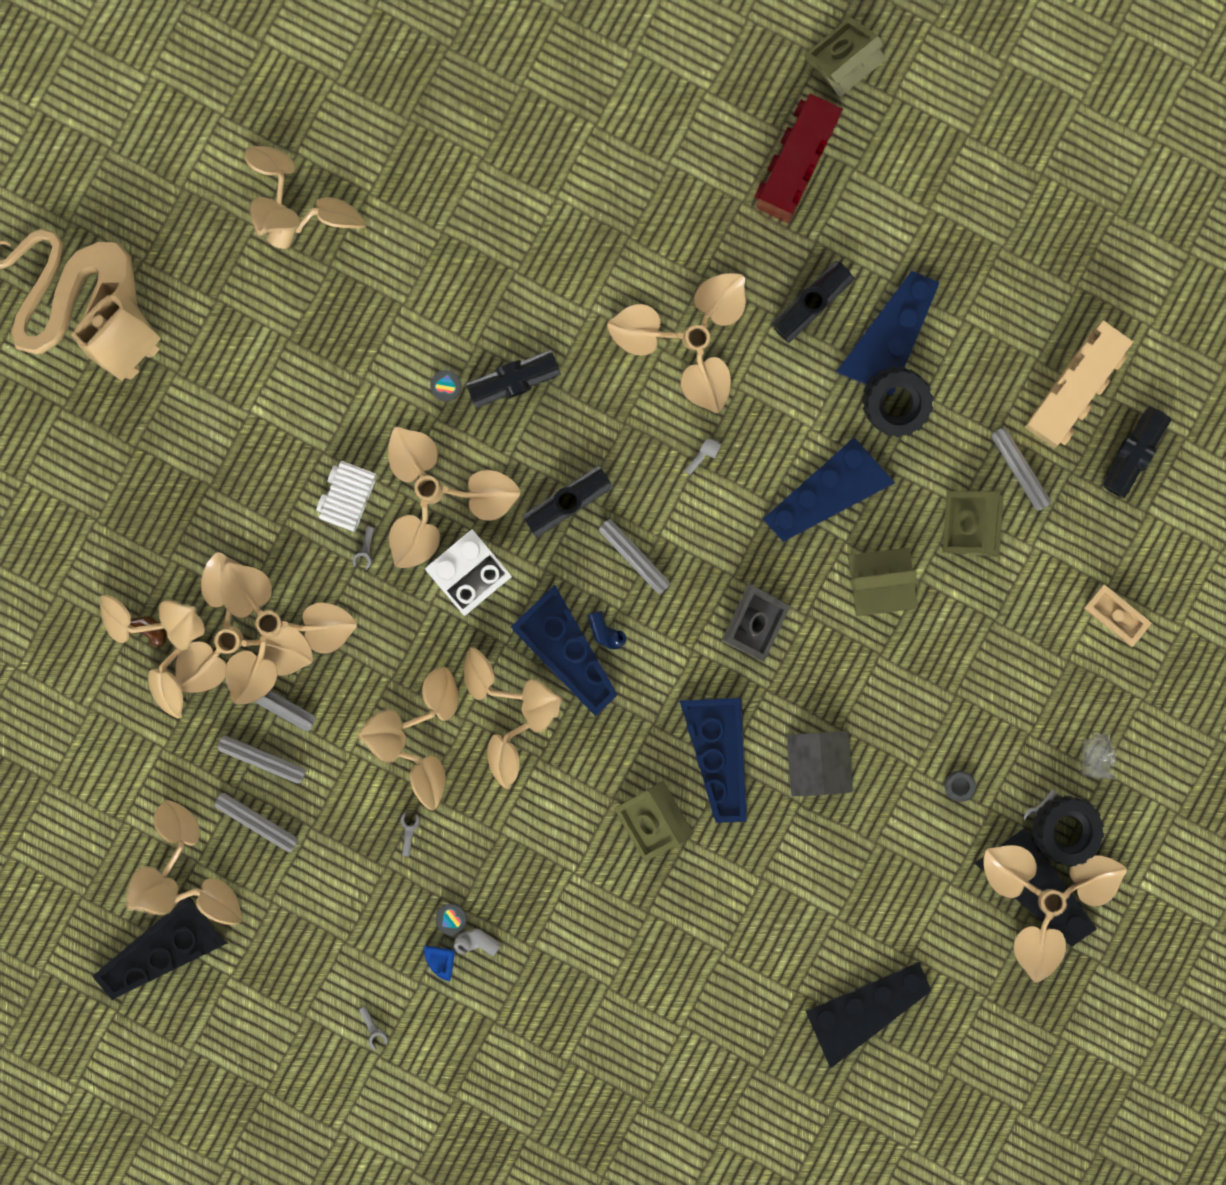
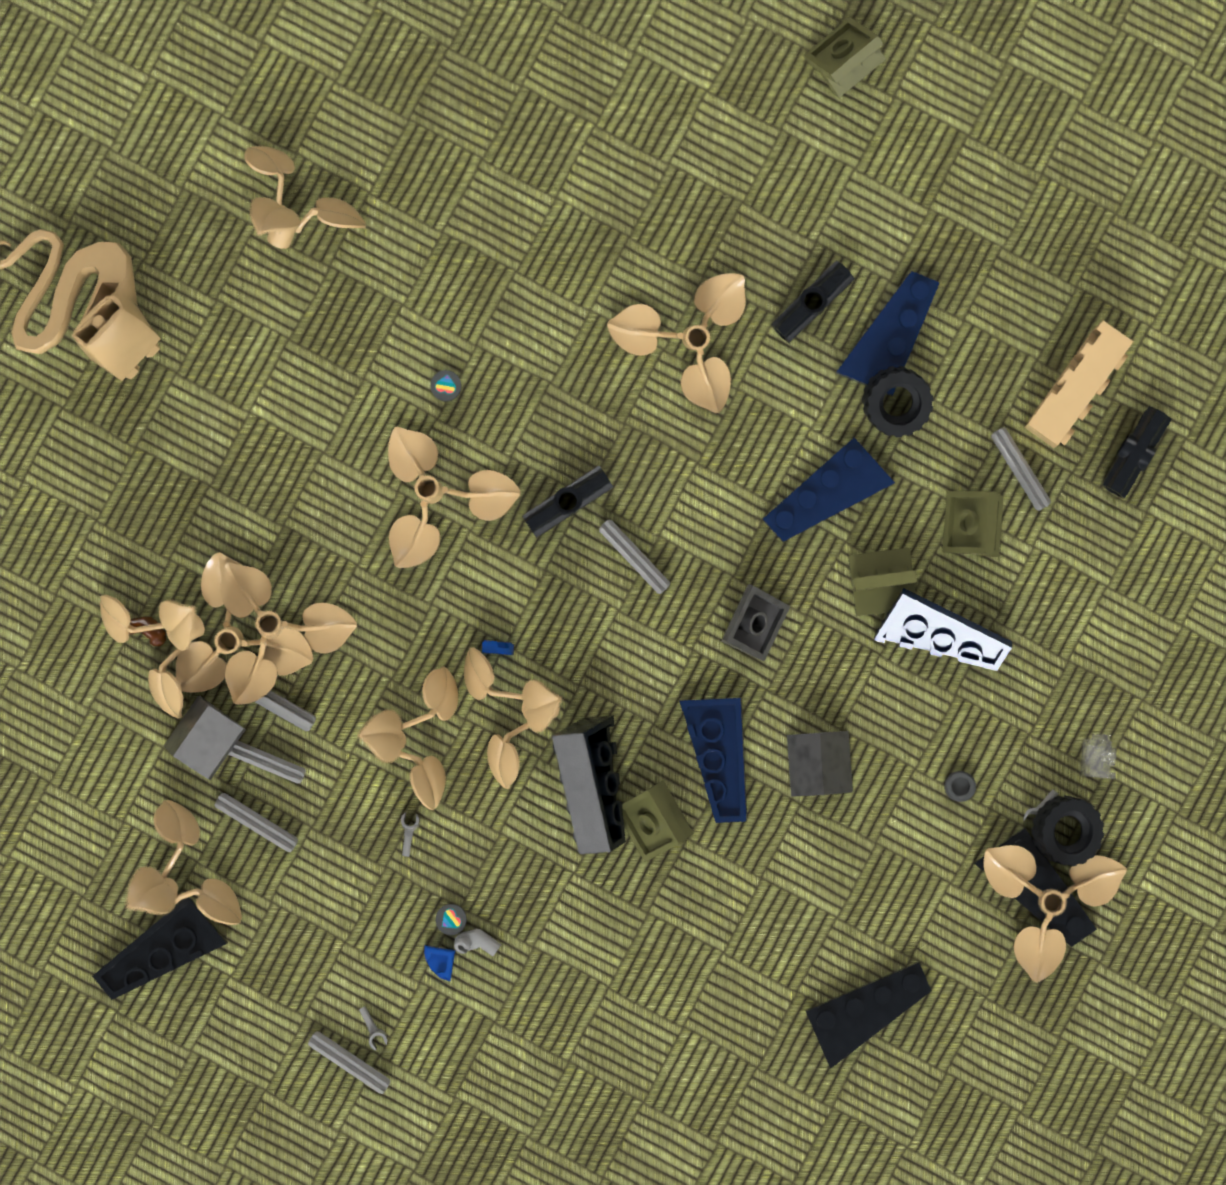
(204, 738): none -> flat silver slope
(347, 495): white brick -> none
(349, 1062): none -> light grey axle
(365, 548): light grey hand -> none
(468, 572): white slope -> none
(495, 647): none -> blue tile
(513, 379): black piece -> none
(562, 646): dark blue wing -> none
(591, 784): none -> wedge
(605, 635): dark blue arm -> none
(710, 448): light grey hand -> none
(798, 158): dark red wedge -> none
(930, 627): none -> wing
(1117, 615): tan plate -> none

